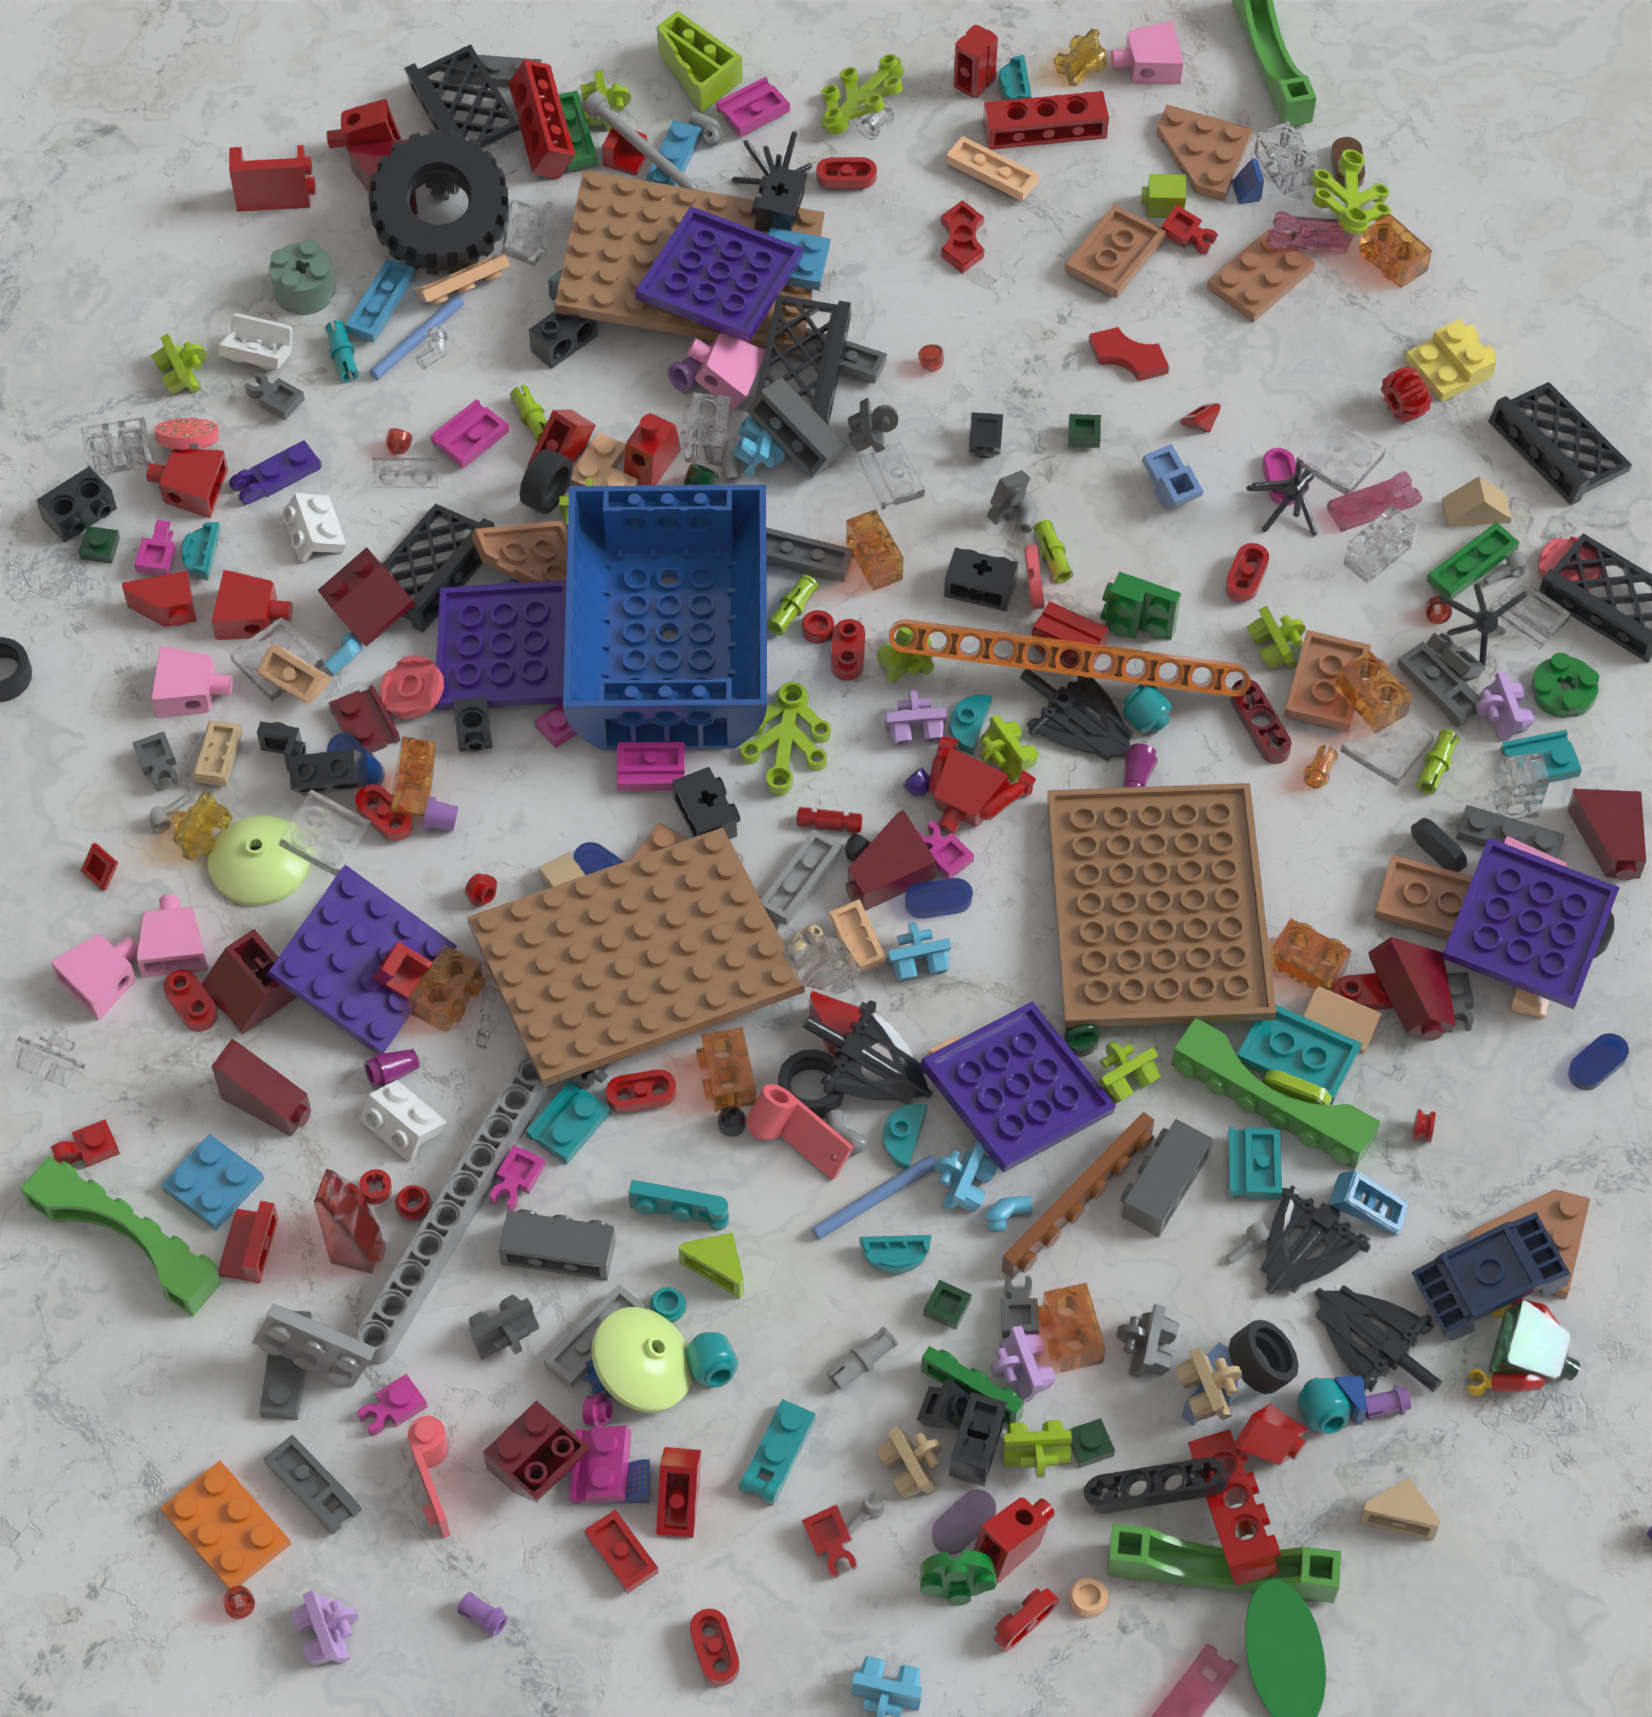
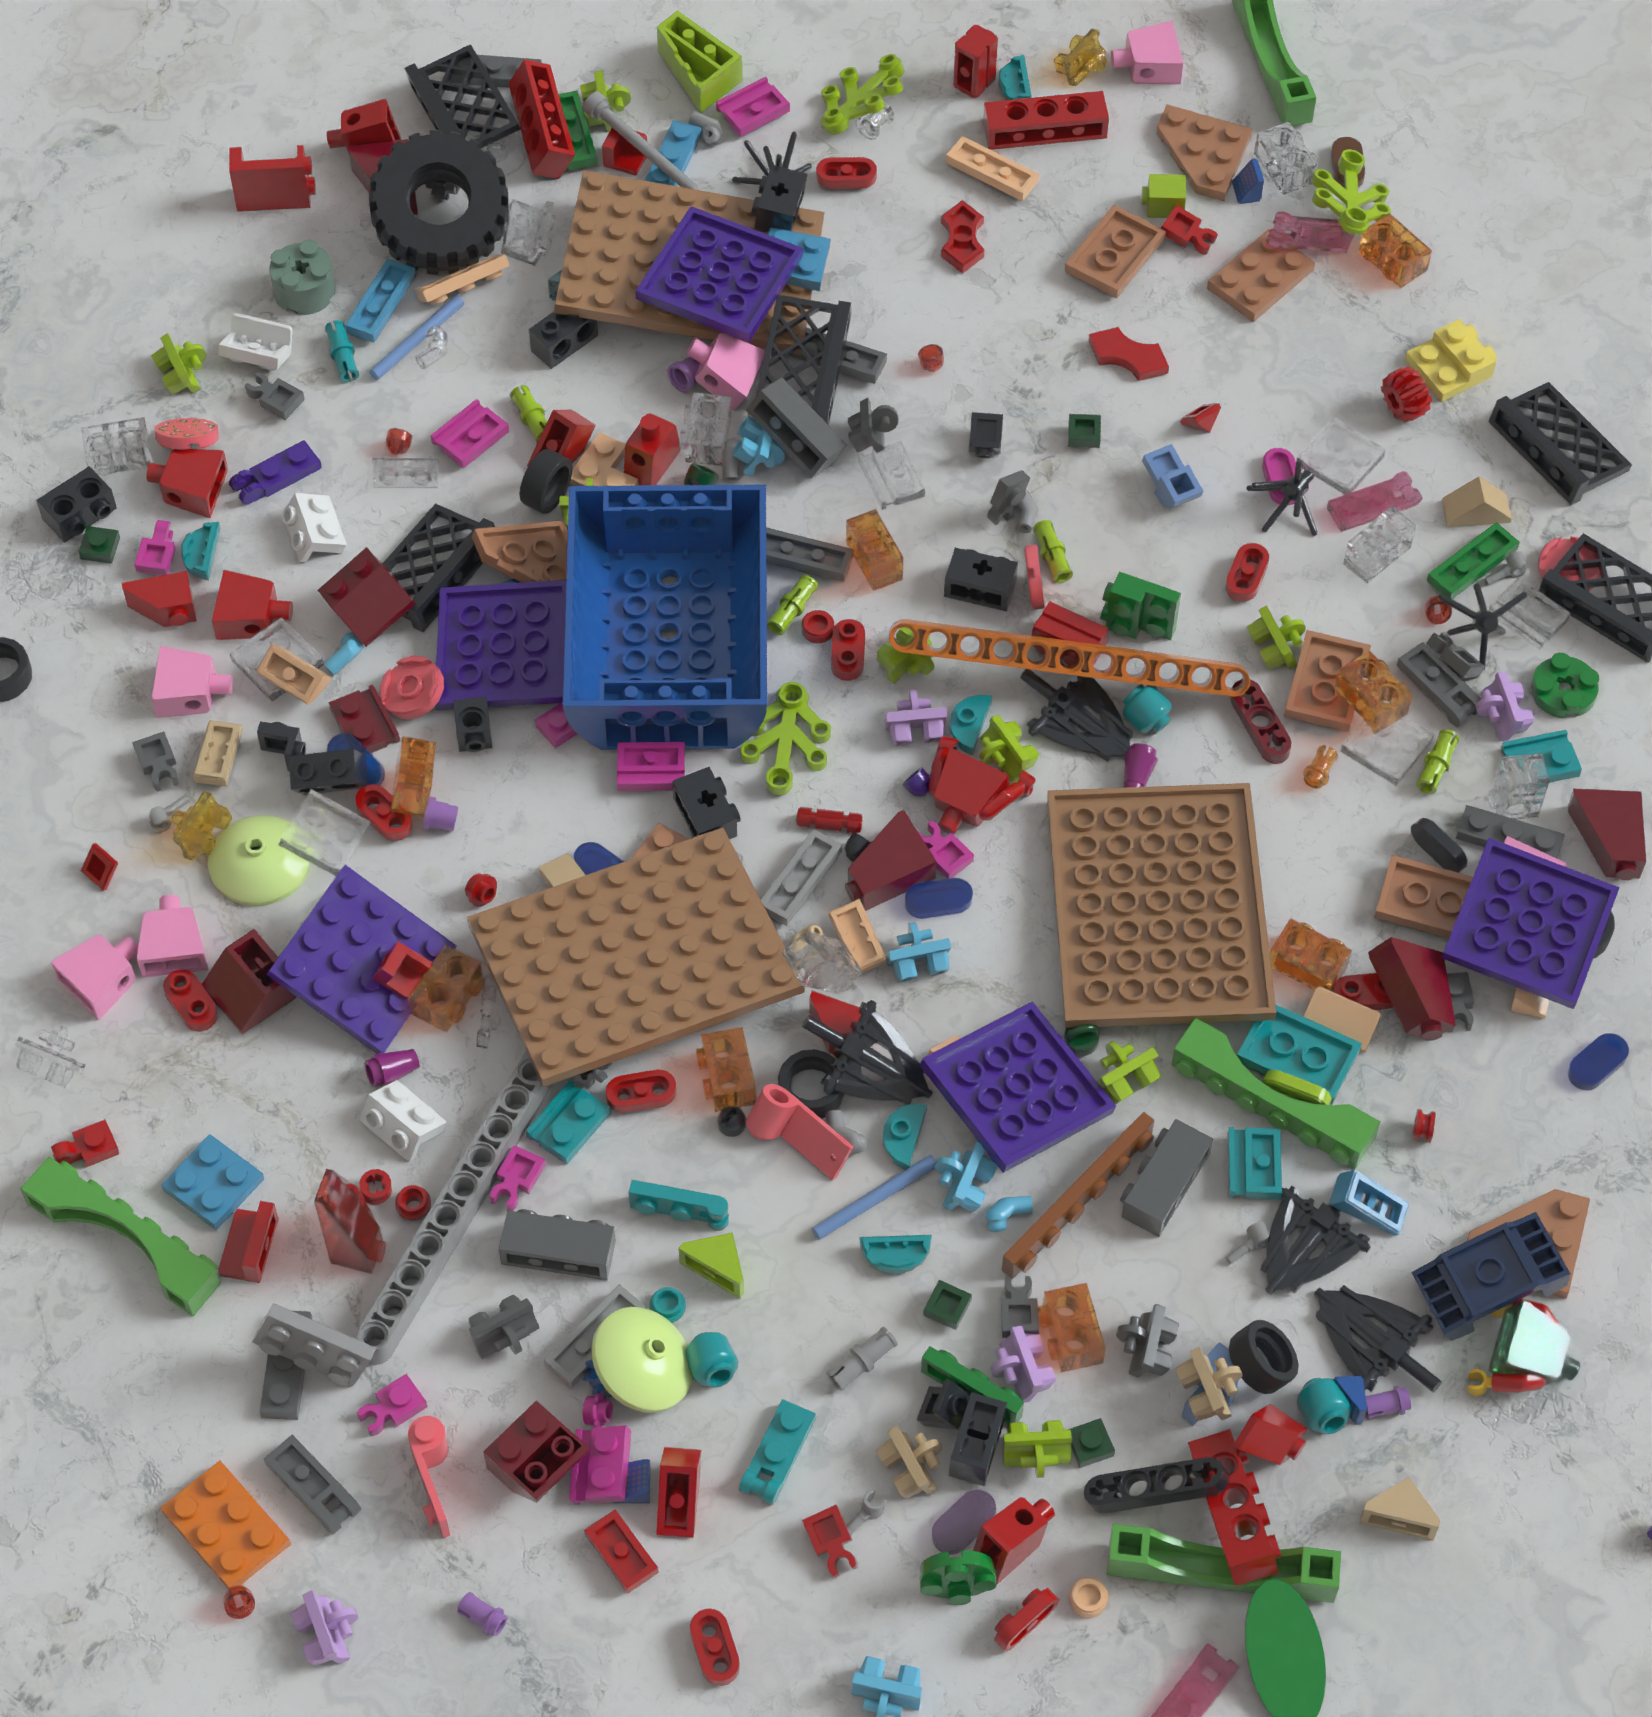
(260, 1089): dark red slope -> none

